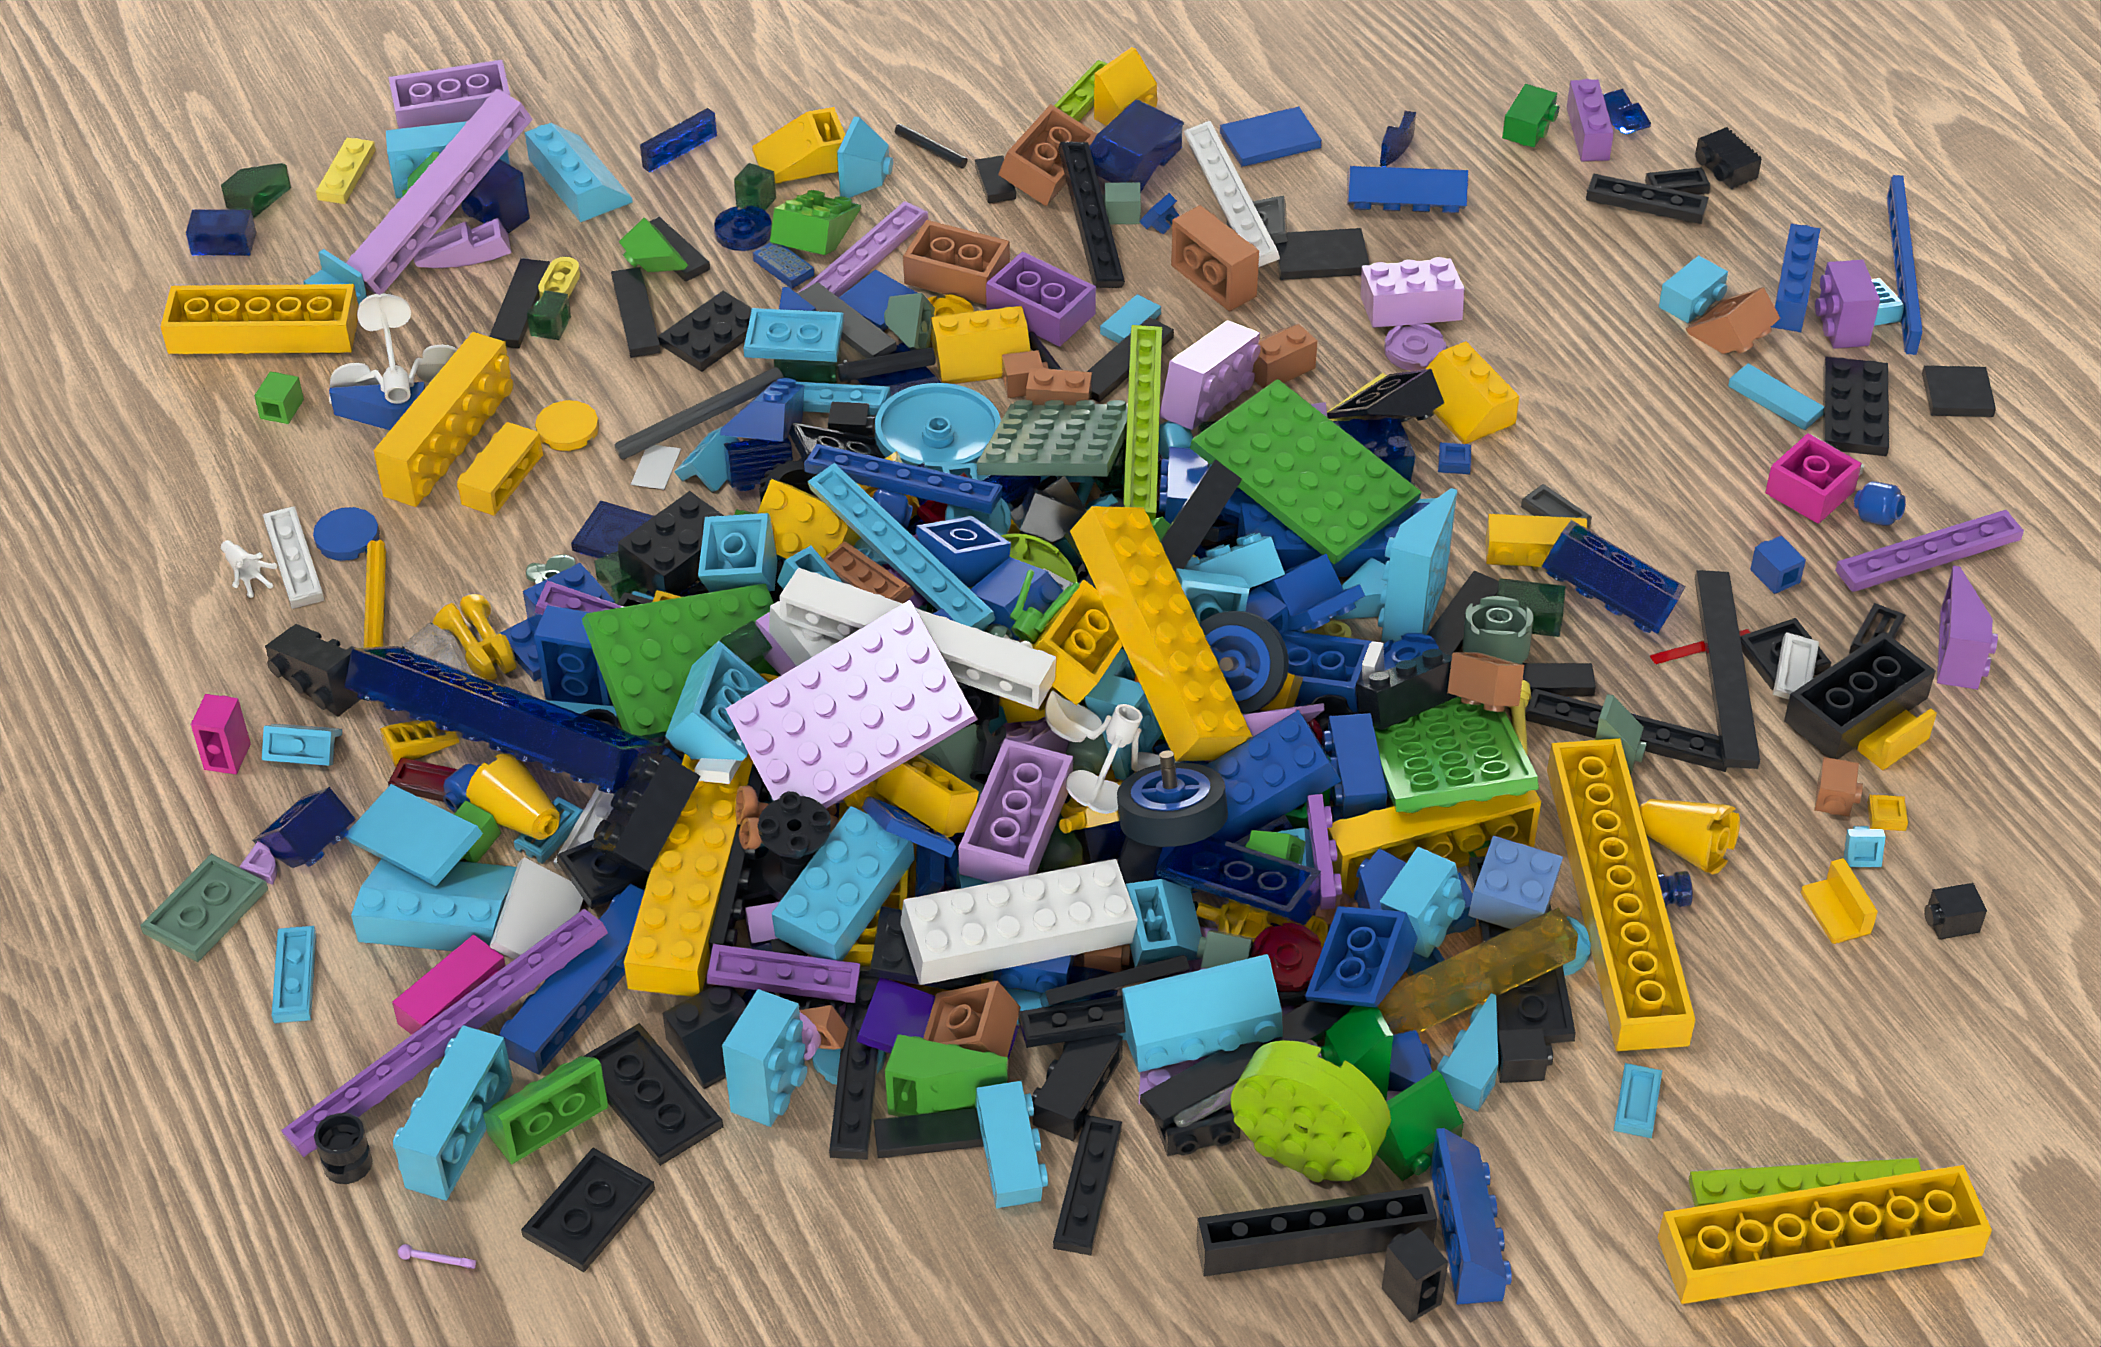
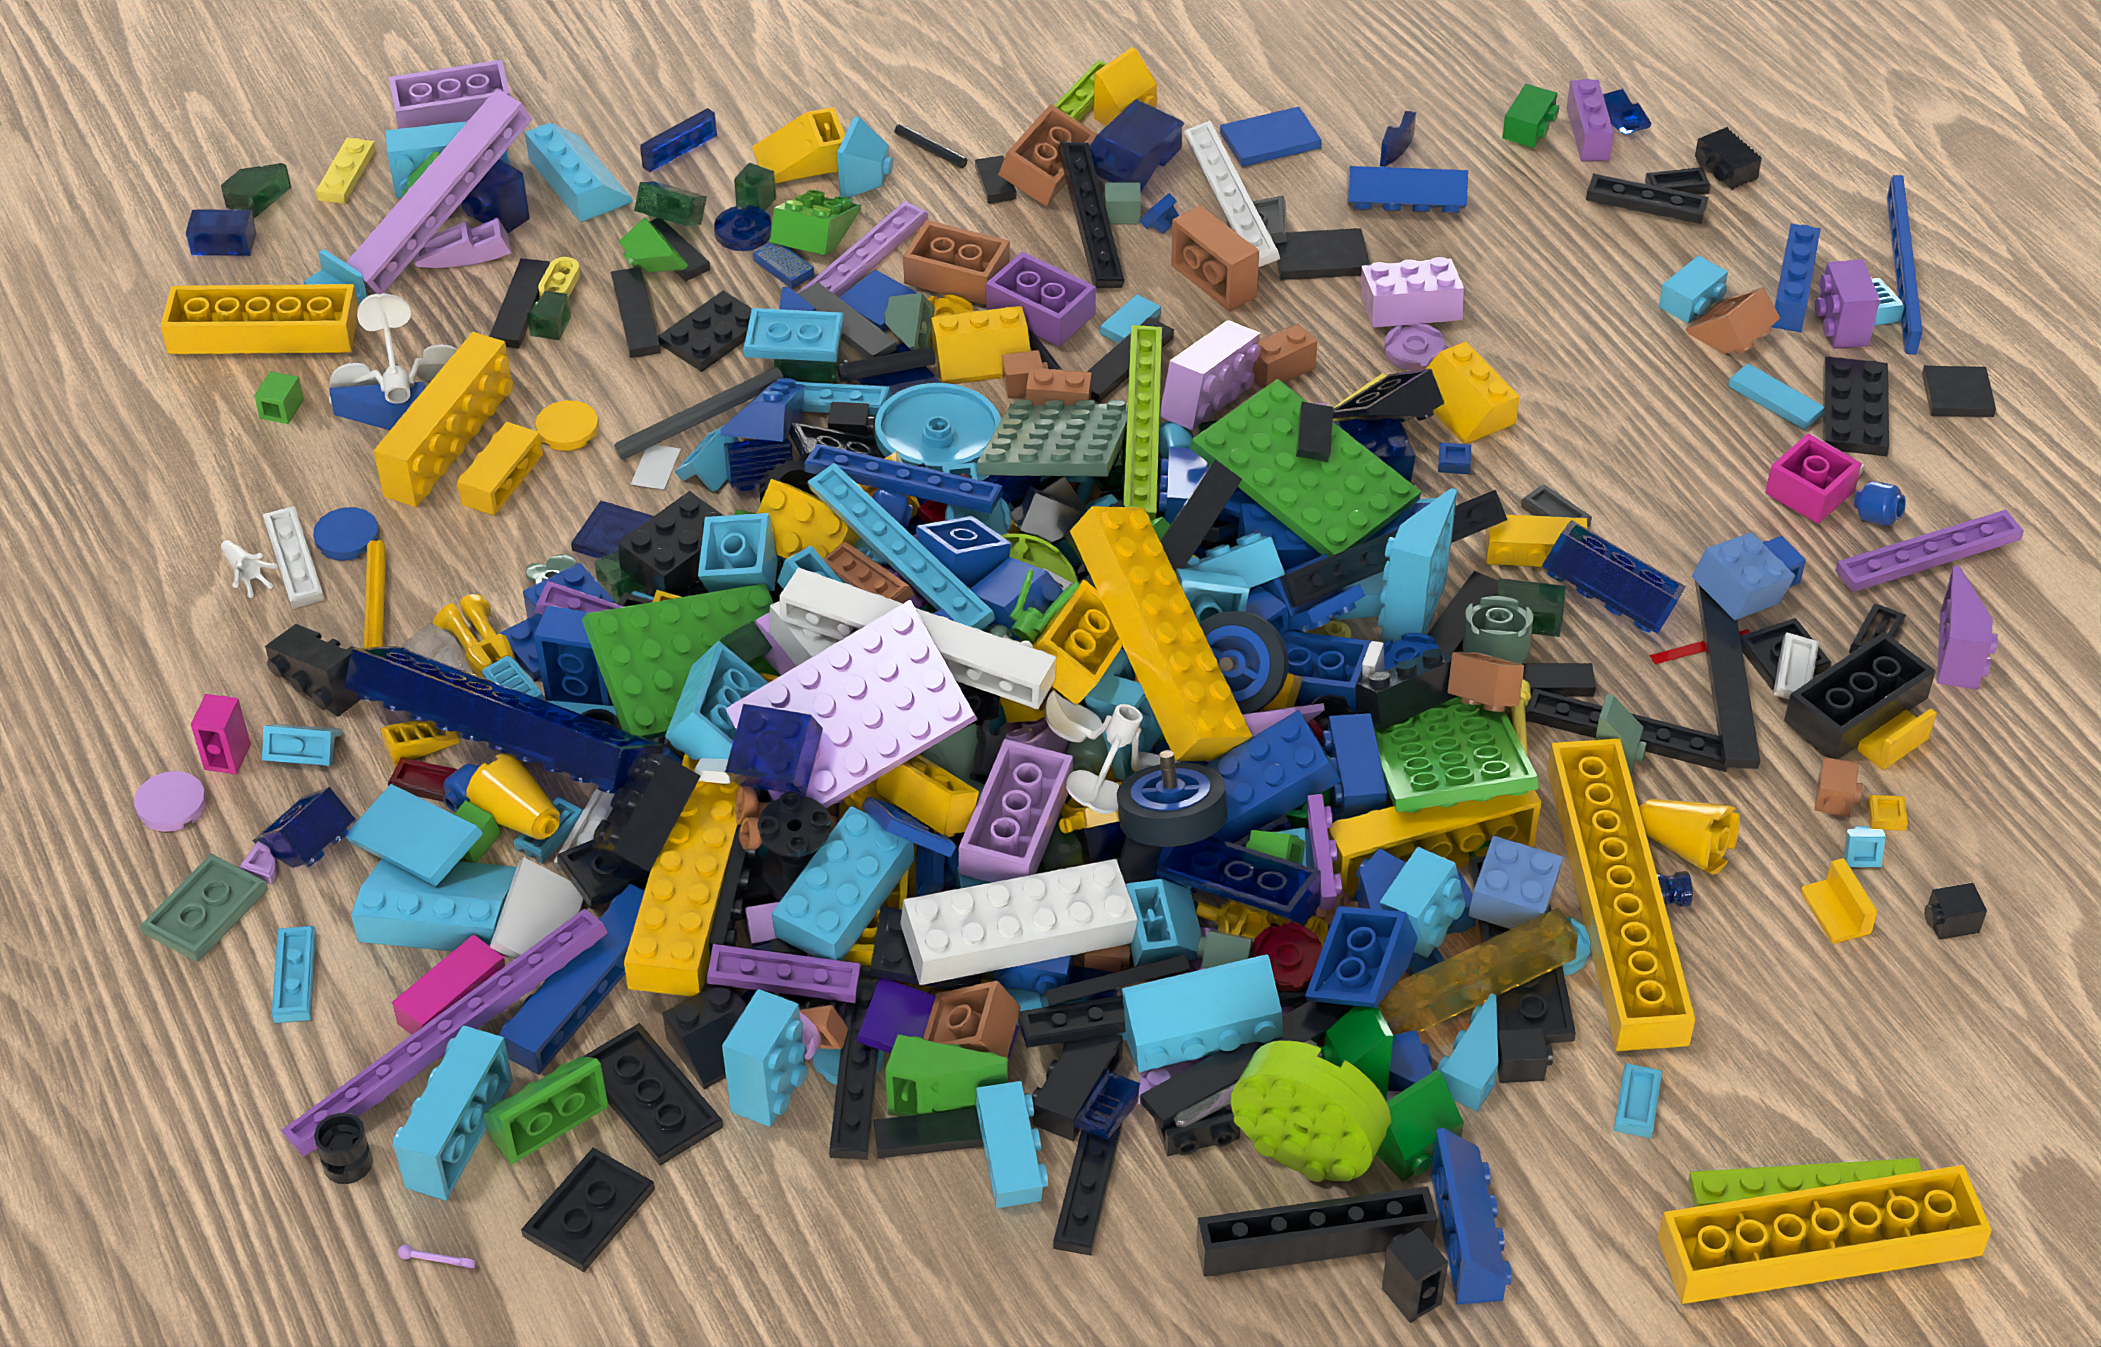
(170, 801): none -> lavender tile
(510, 674): none -> medium azure slope
(670, 203): none -> clear green brick
(774, 749): none -> clear blue brick
(1111, 1086): none -> clear blue slope
(1314, 431): none -> black tile
(1370, 559): none -> black tile
(1743, 576): none -> medium blue brick

